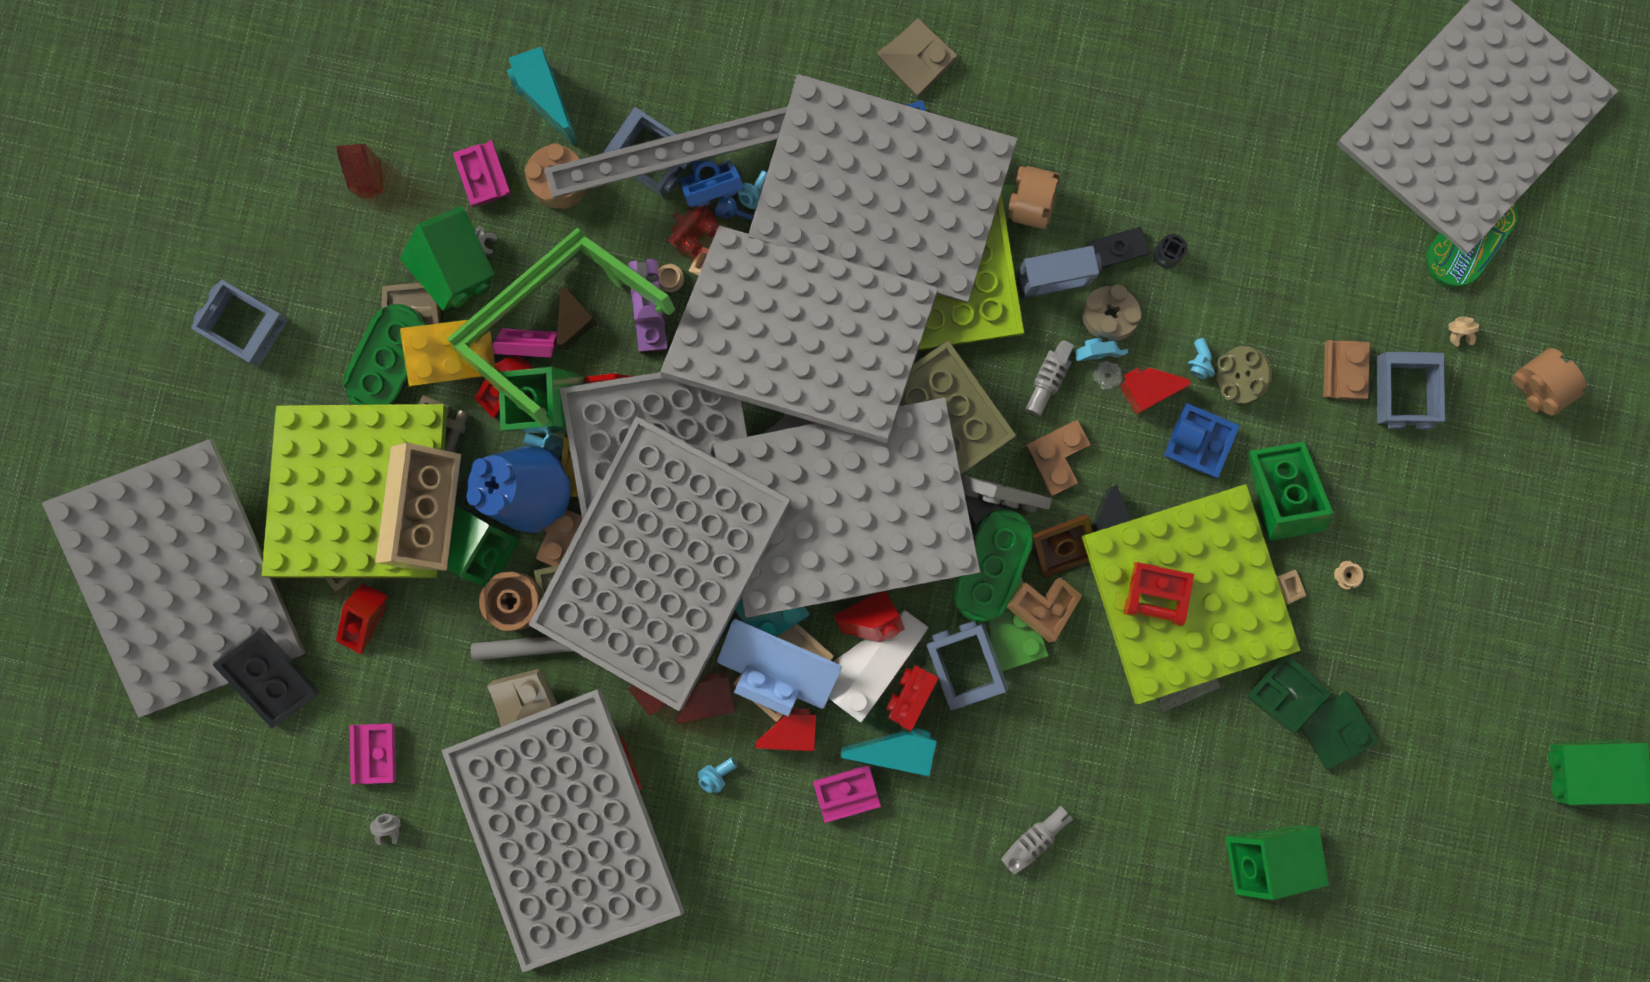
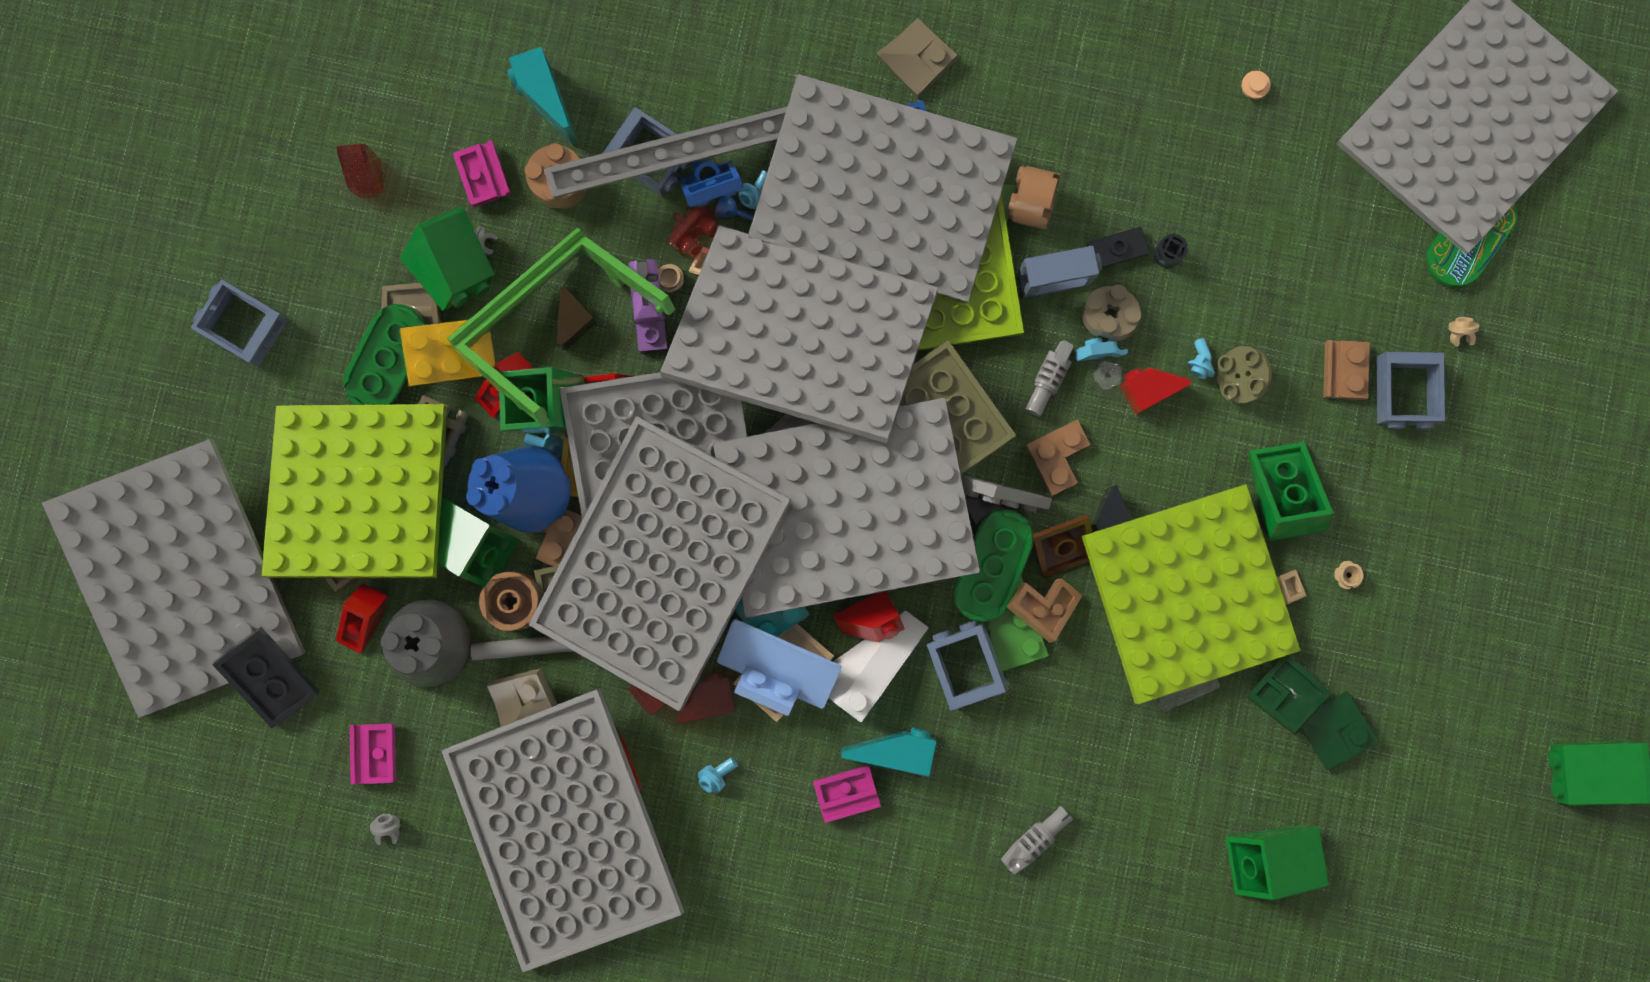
(418, 507): tan slope -> none
(438, 632): none -> dark grey cone
(525, 342): dark pink plate -> none
(791, 732): red slope -> none
(912, 697): red plate -> none
(1163, 584): red plate -> none
(1201, 441): blue plate -> none
(1255, 85): none -> light nougat plate
(1550, 382): medium nougat brick -> none

